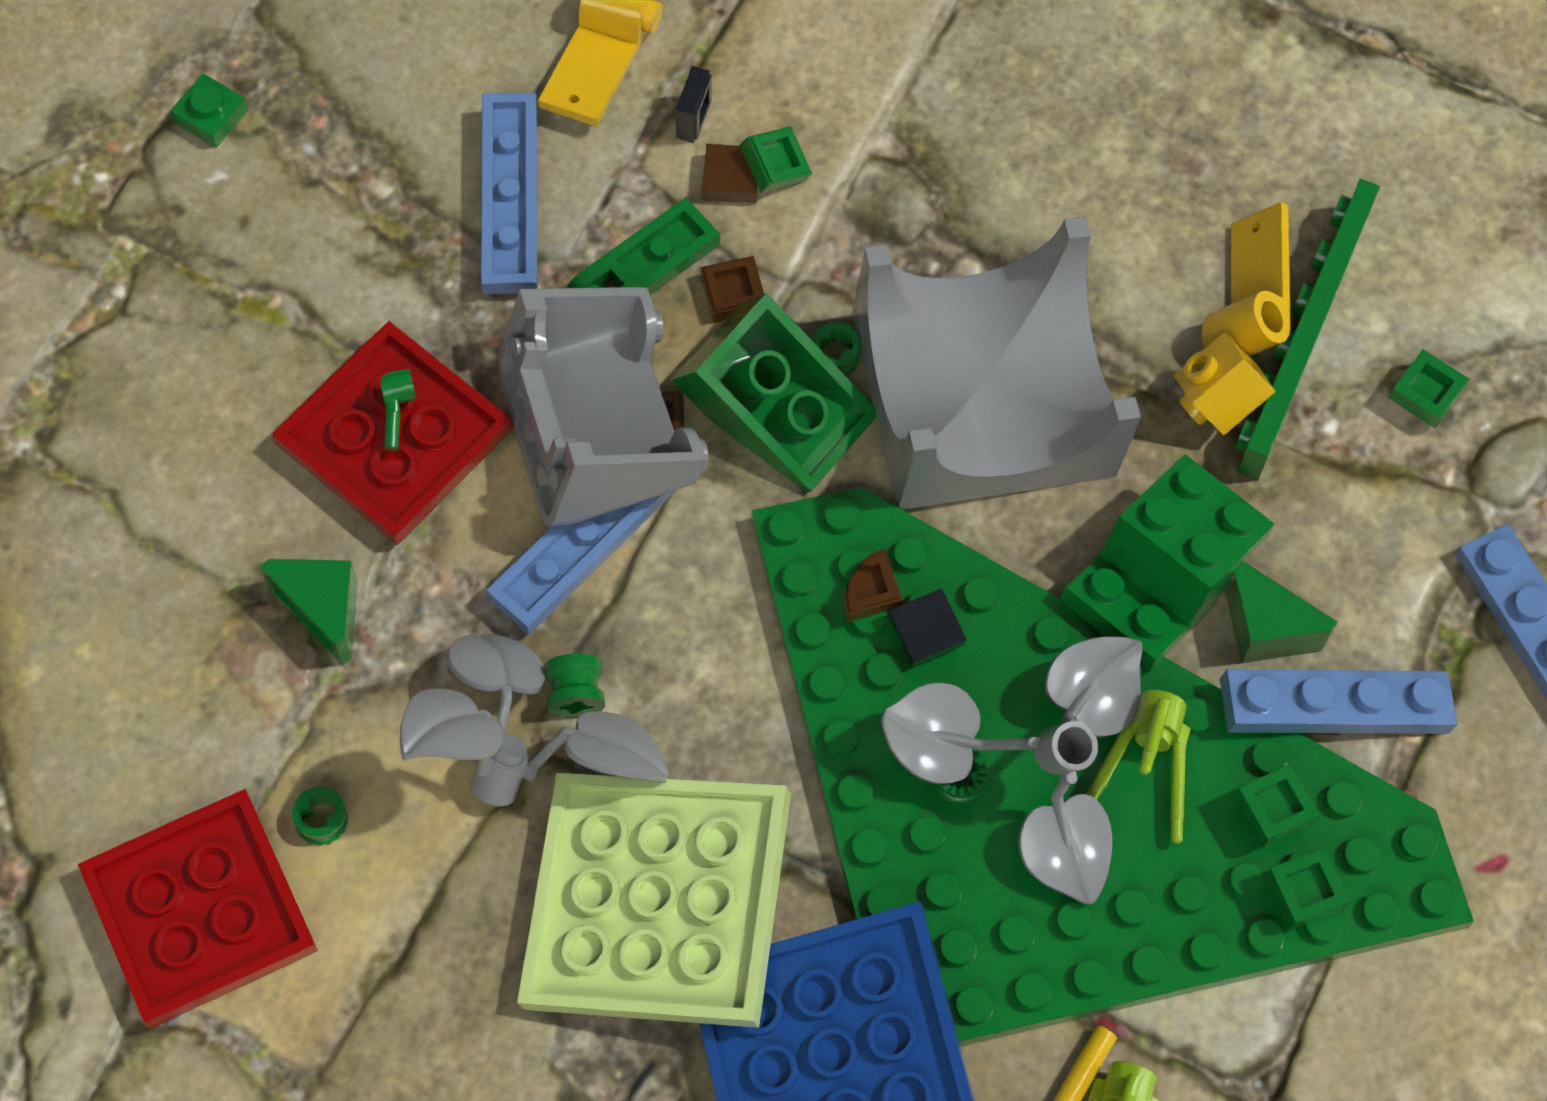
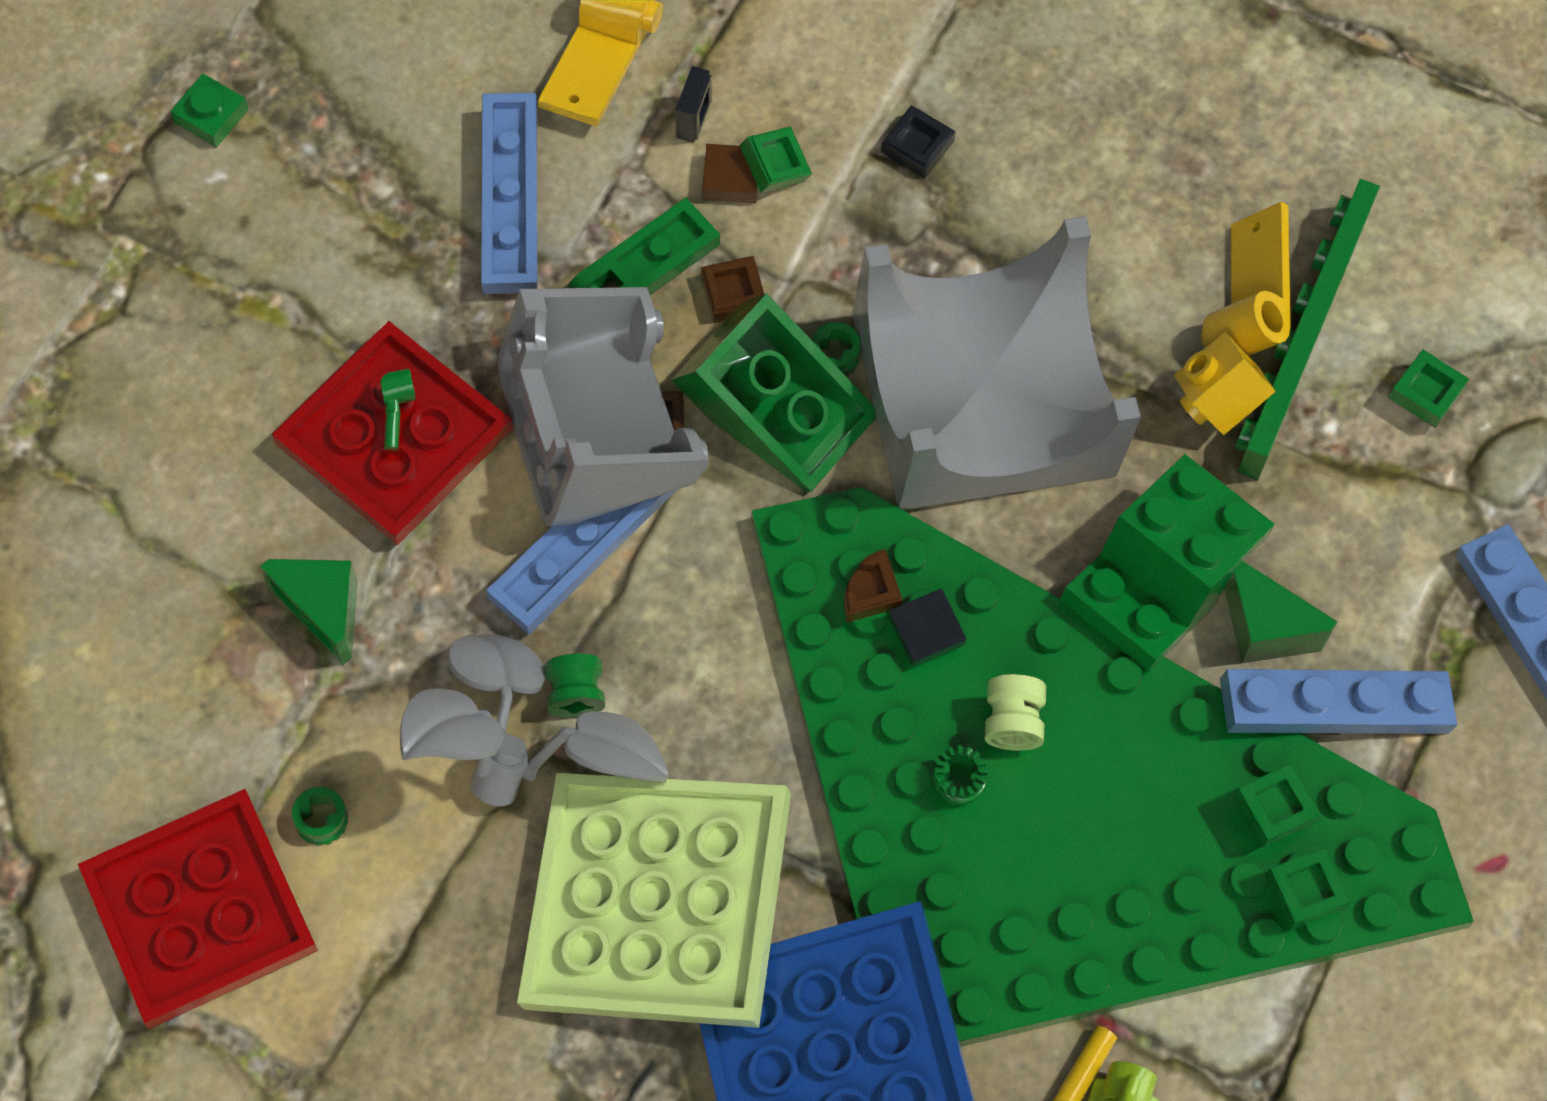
(918, 141): none -> black tile
(1015, 712): none -> yellowish green wheel
(1100, 690): light grey plant -> none
(1156, 727): lime plant -> none

